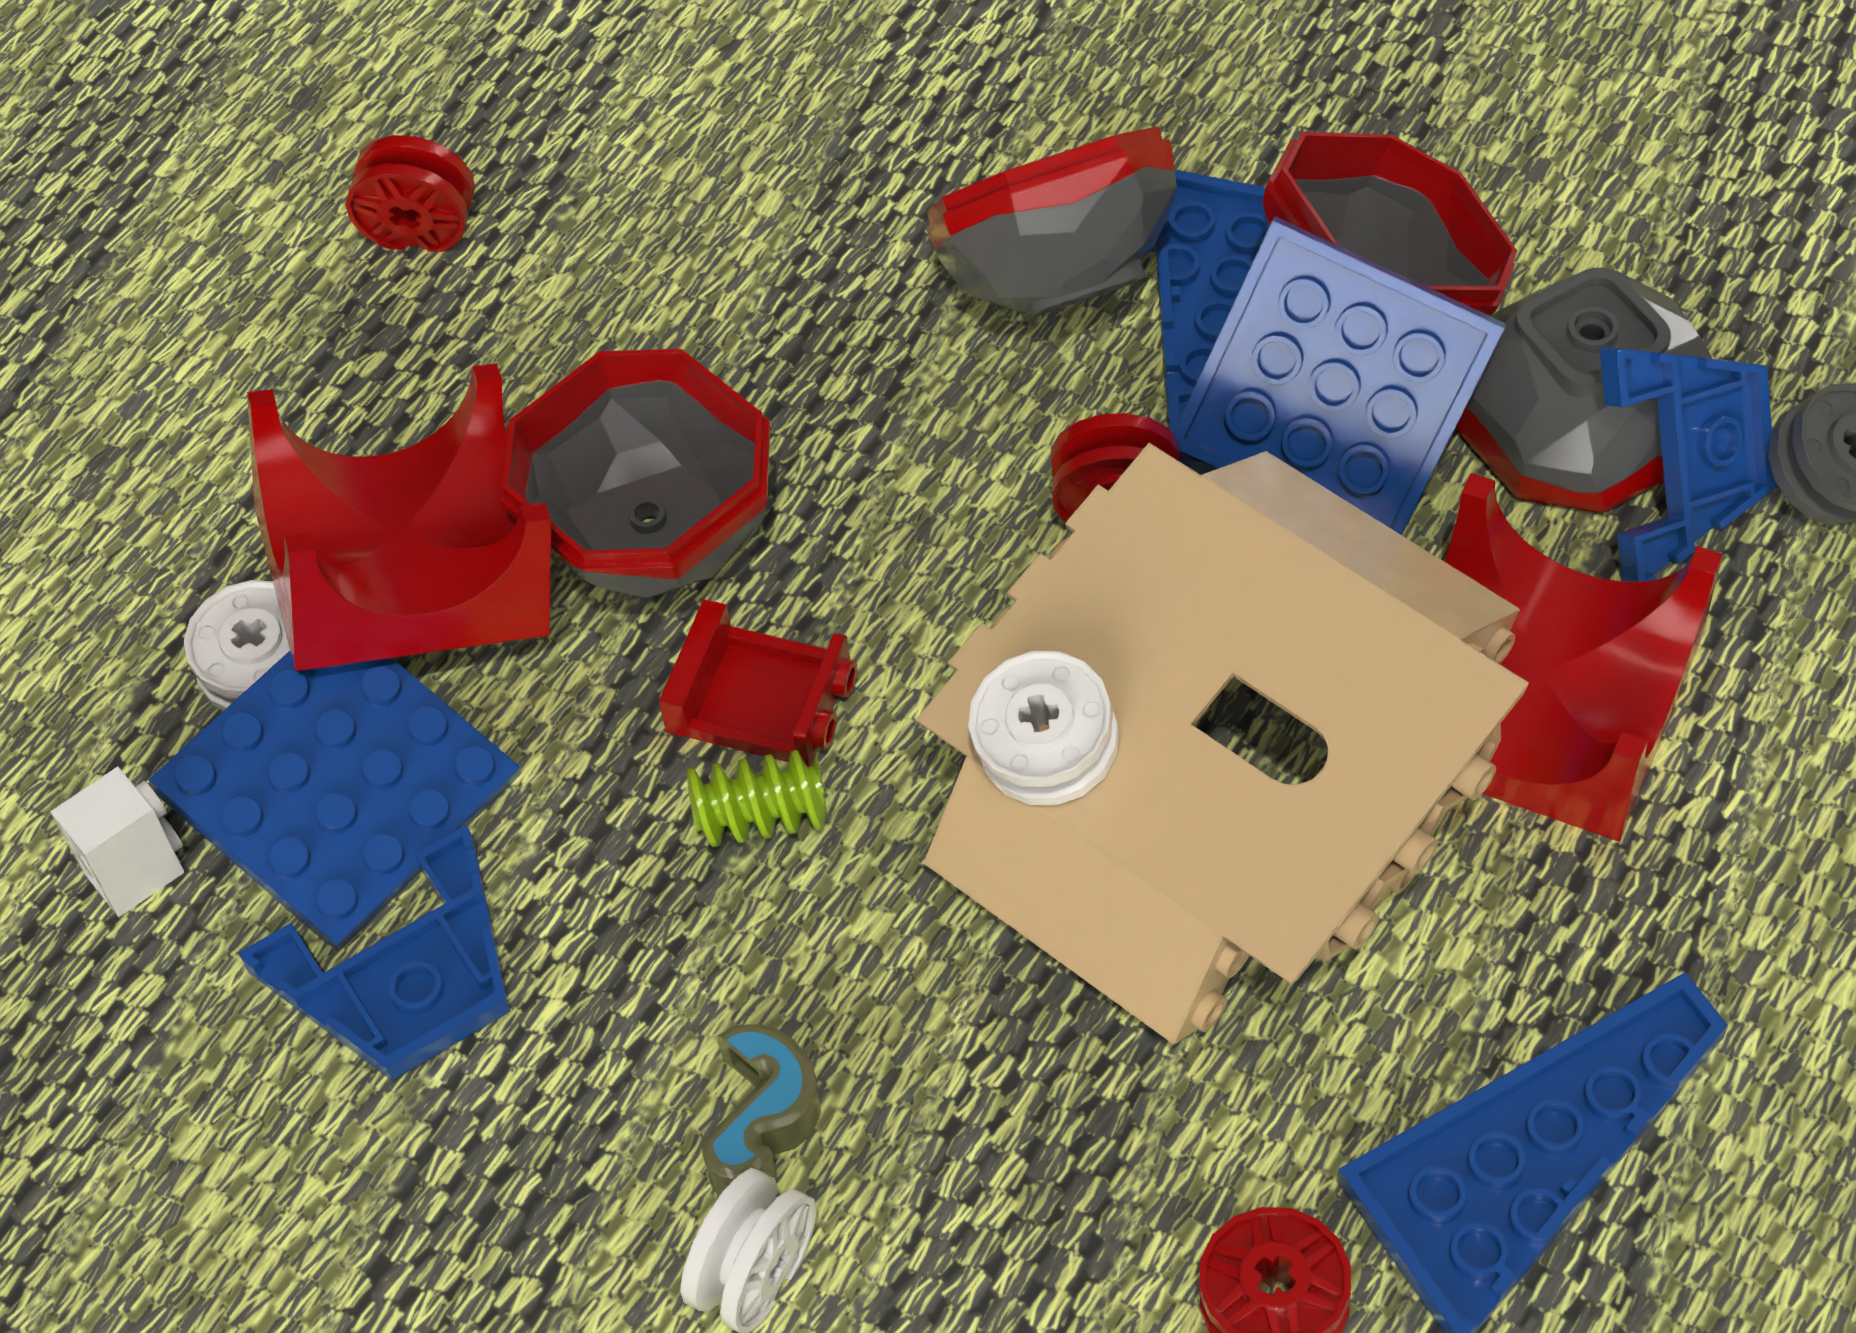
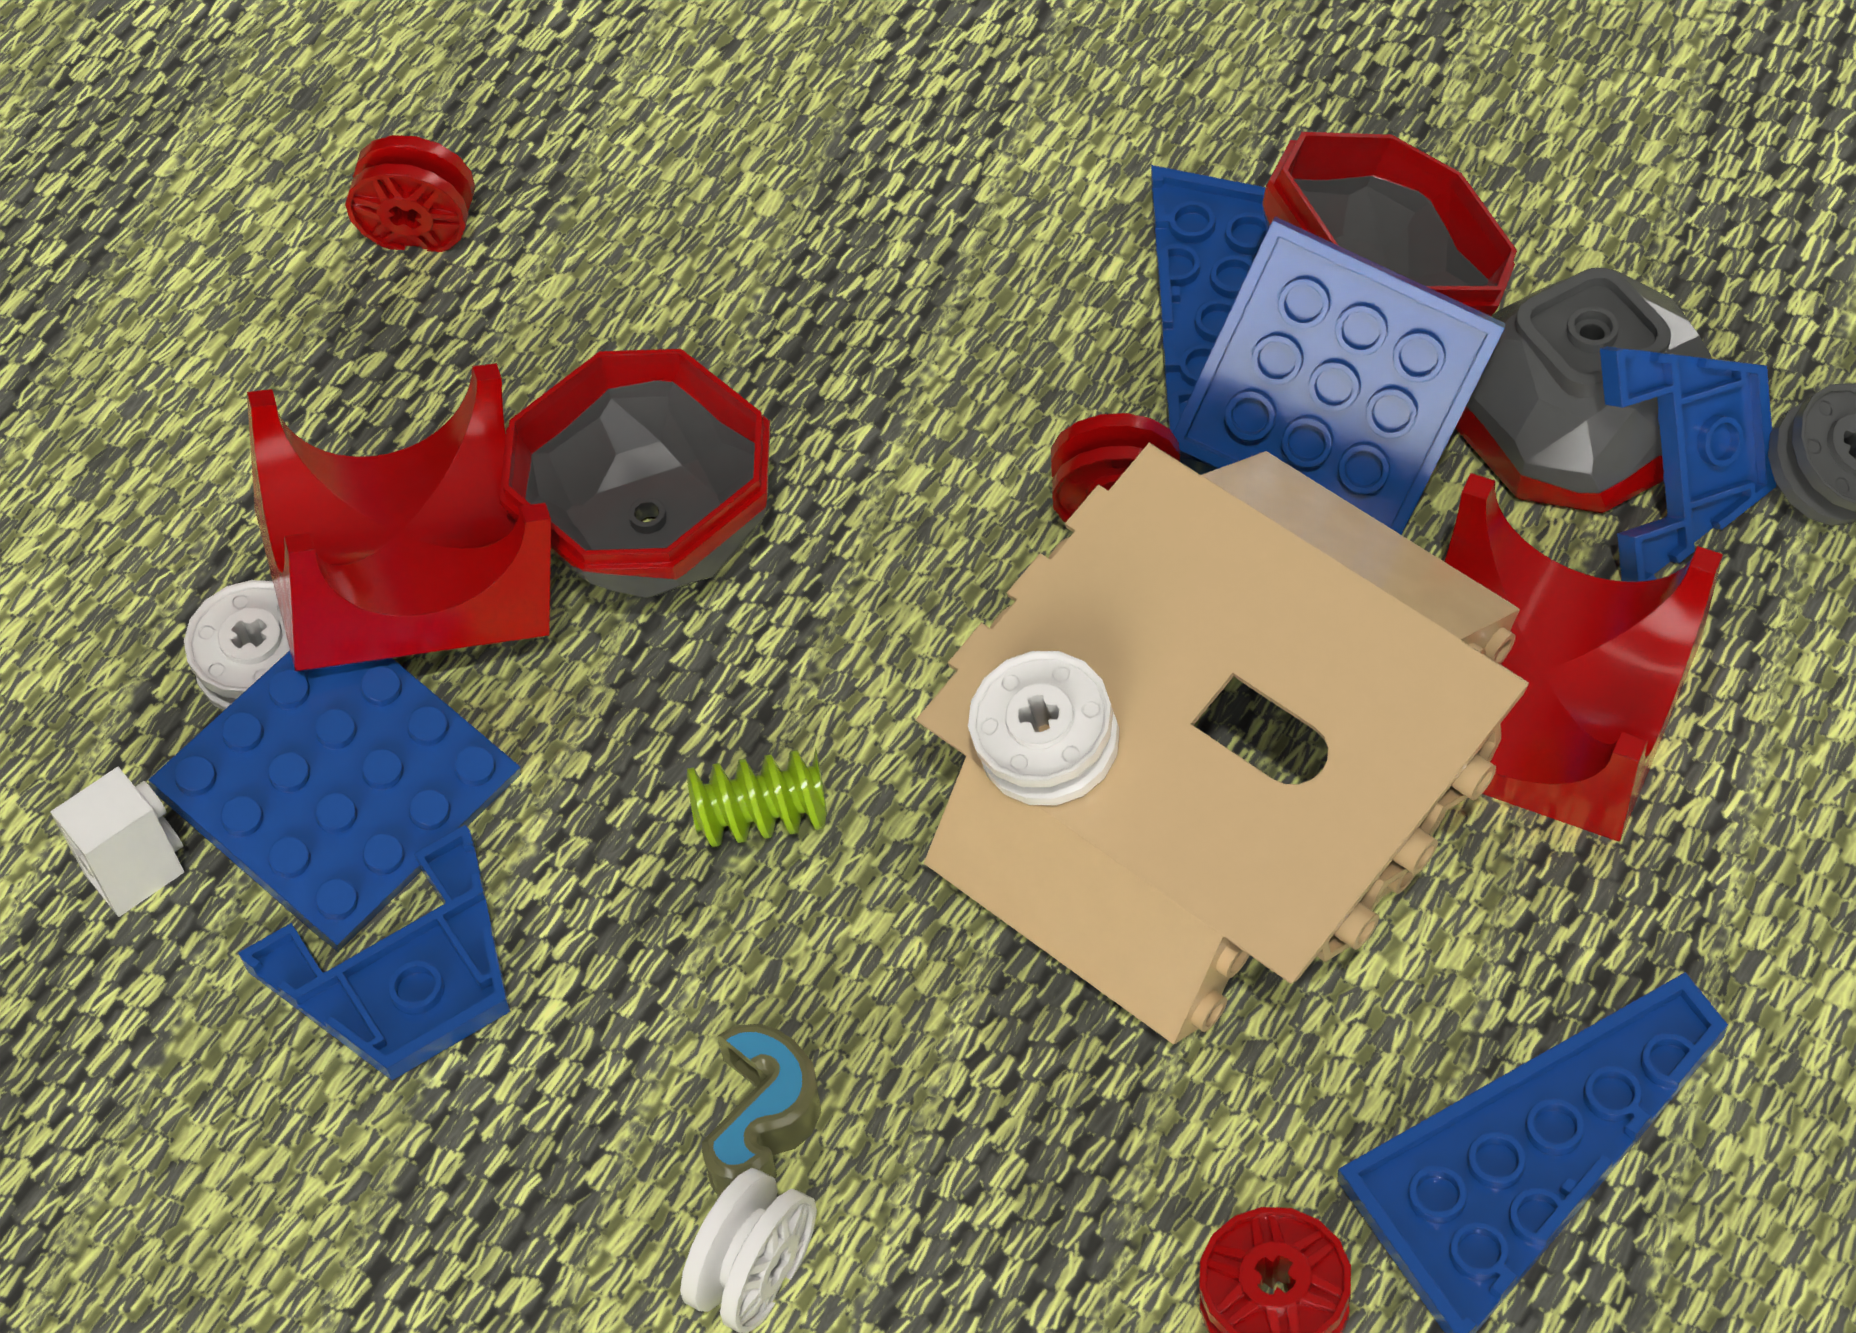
(755, 688): red panel -> none
(1058, 224): dark grey rock -> none

